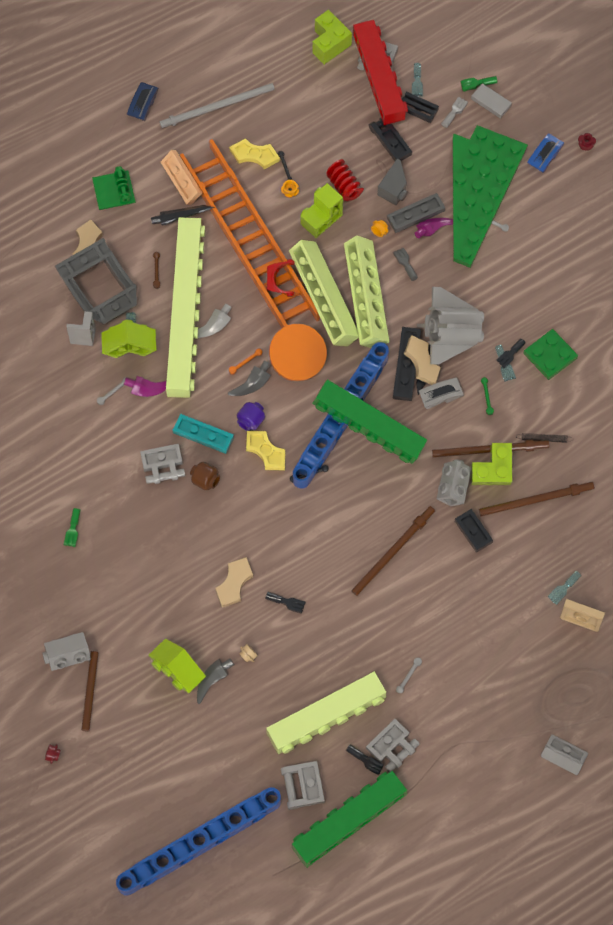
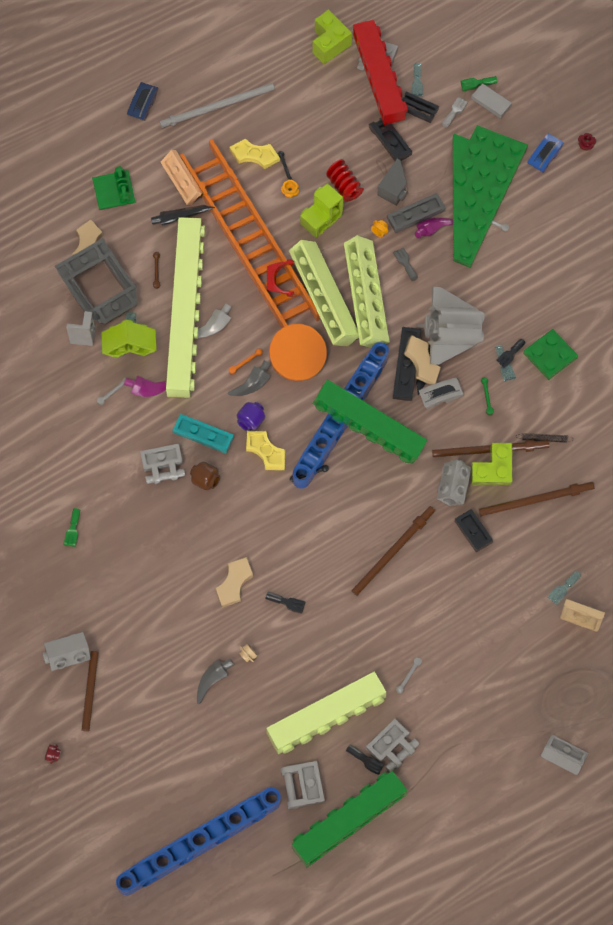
(177, 664): lime brick -> none

